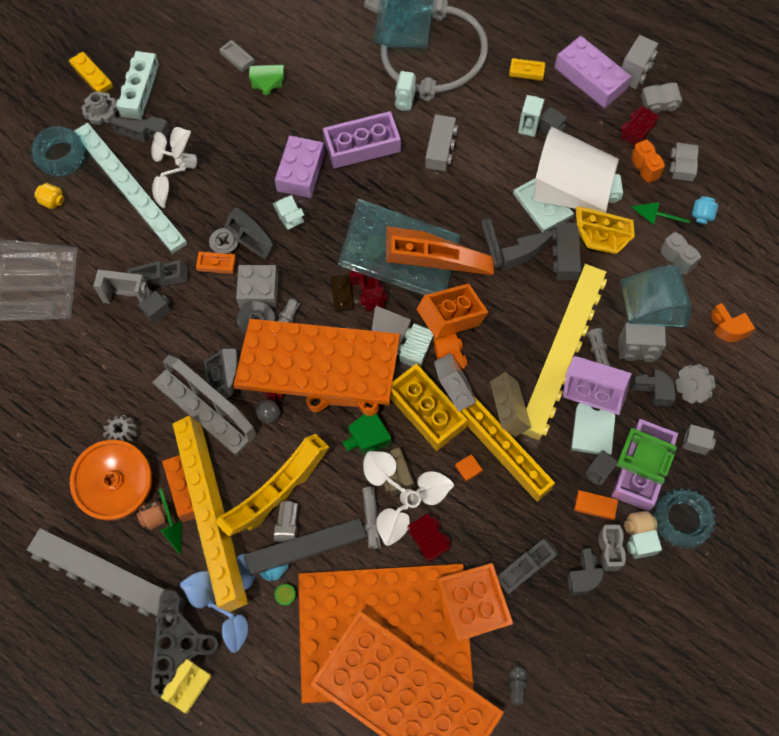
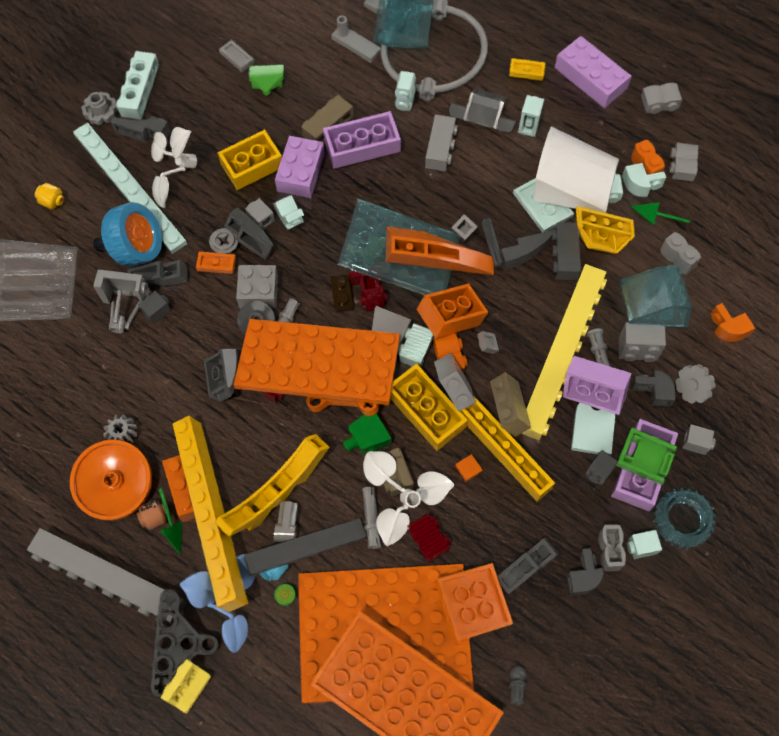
(50, 137): clear light blue gear -> none
(90, 73): yellow plate -> none
(117, 322): none -> light grey plant
(130, 235): none -> dark azure wheel
(195, 407): light grey plate -> none
(250, 159): none -> yellow brick
(260, 213): none -> light grey brick
(267, 411): dark grey piece -> none
(334, 113): none -> dark tan brick
(354, 41): none -> light grey piece
(463, 228): none -> light grey brick
(484, 110): none -> dark grey plate
(487, 342): none -> light grey plate
(553, 119): dark grey brick -> none
(596, 505): orange tile -> none
(639, 126): dark red brick -> none
(639, 182): none -> light aqua brick
(640, 60): light grey brick -> none
(640, 522): tan head -> none
(704, 210): medium azure head -> none

